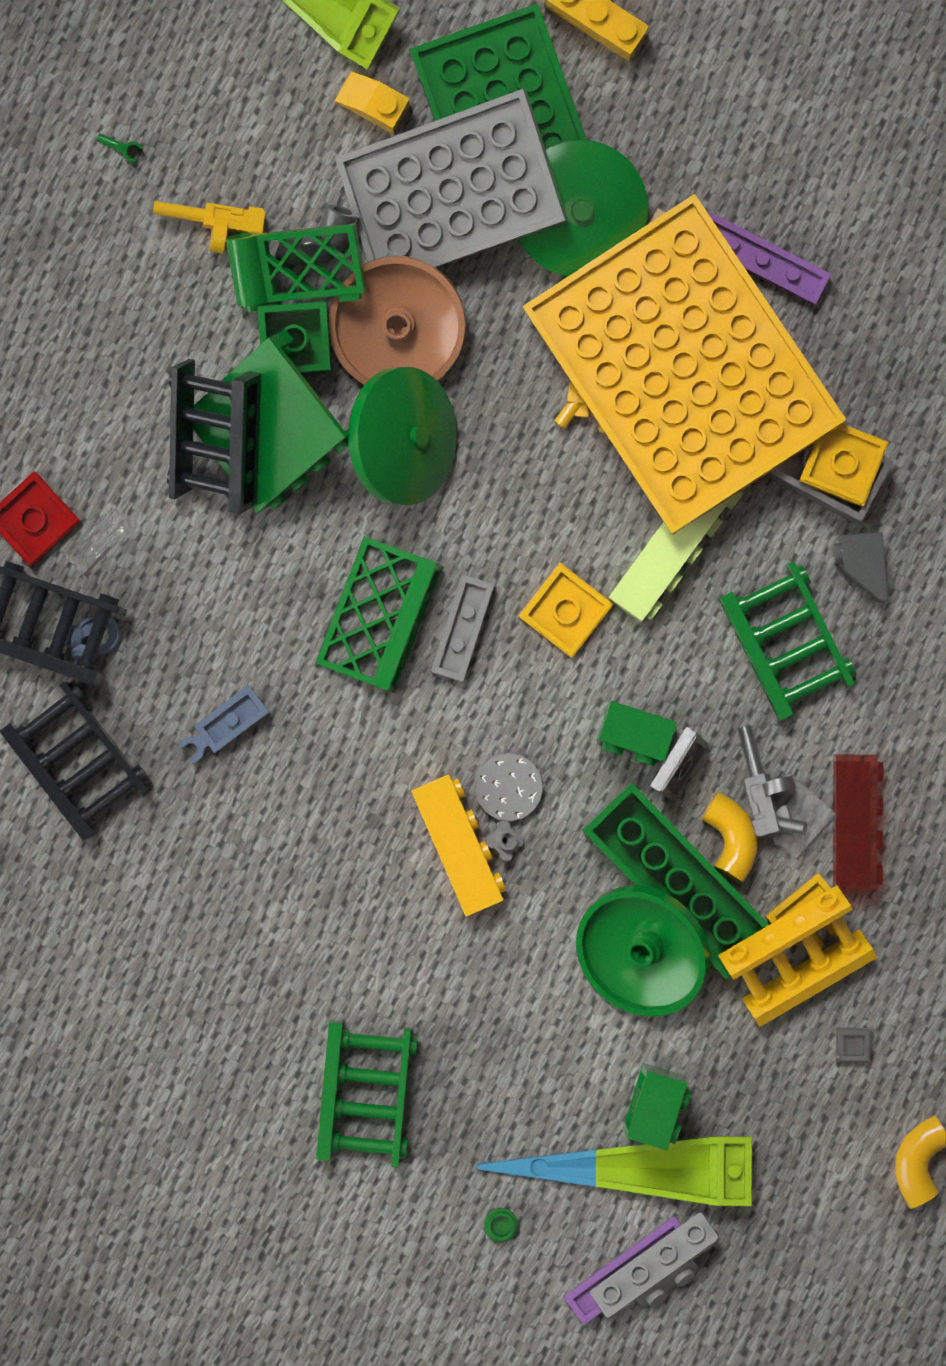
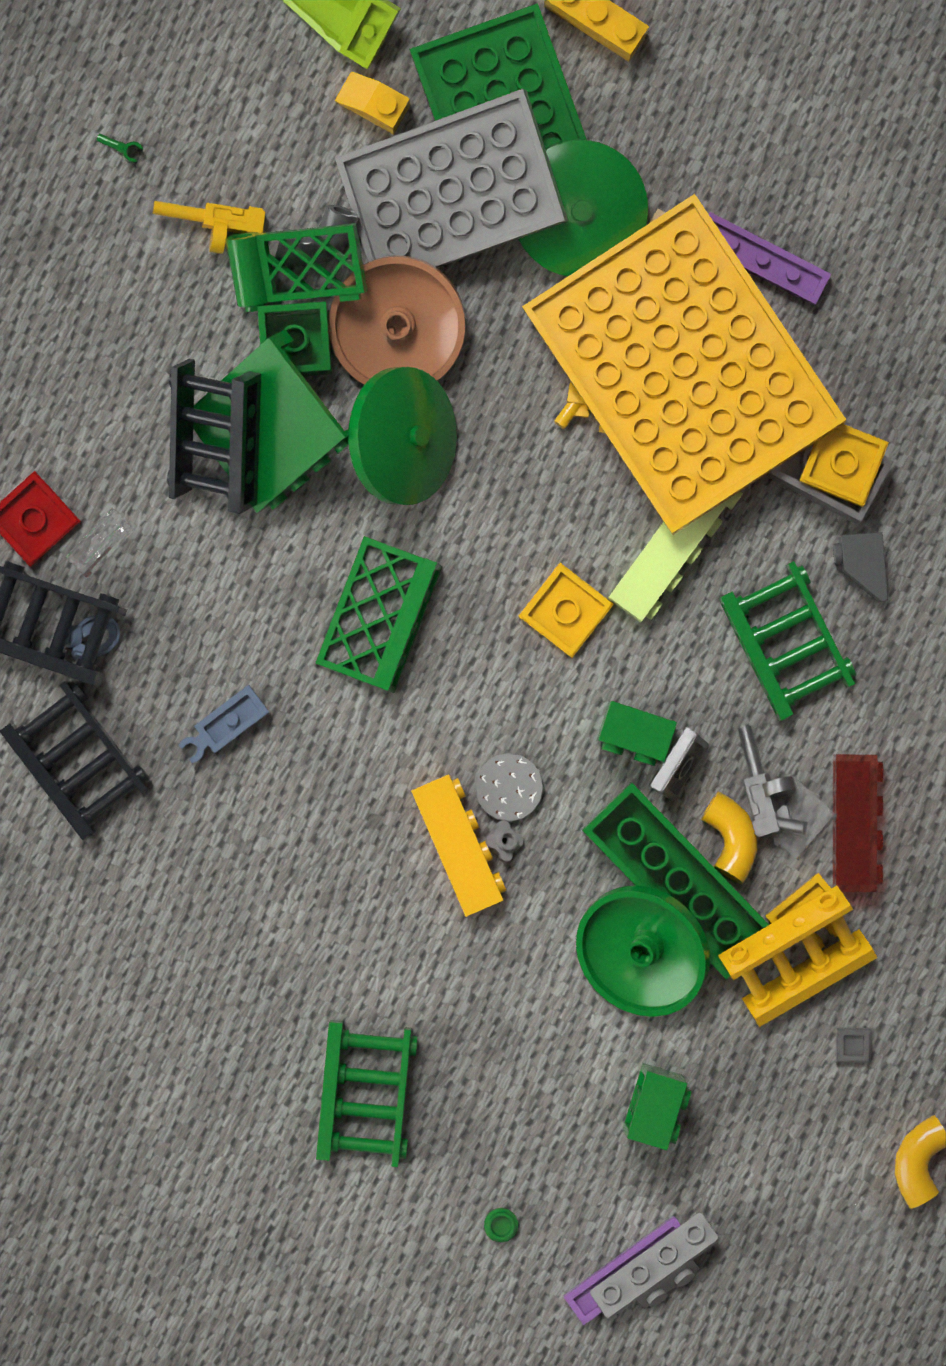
(462, 628): light grey plate -> none
(693, 1170): lime plate -> none

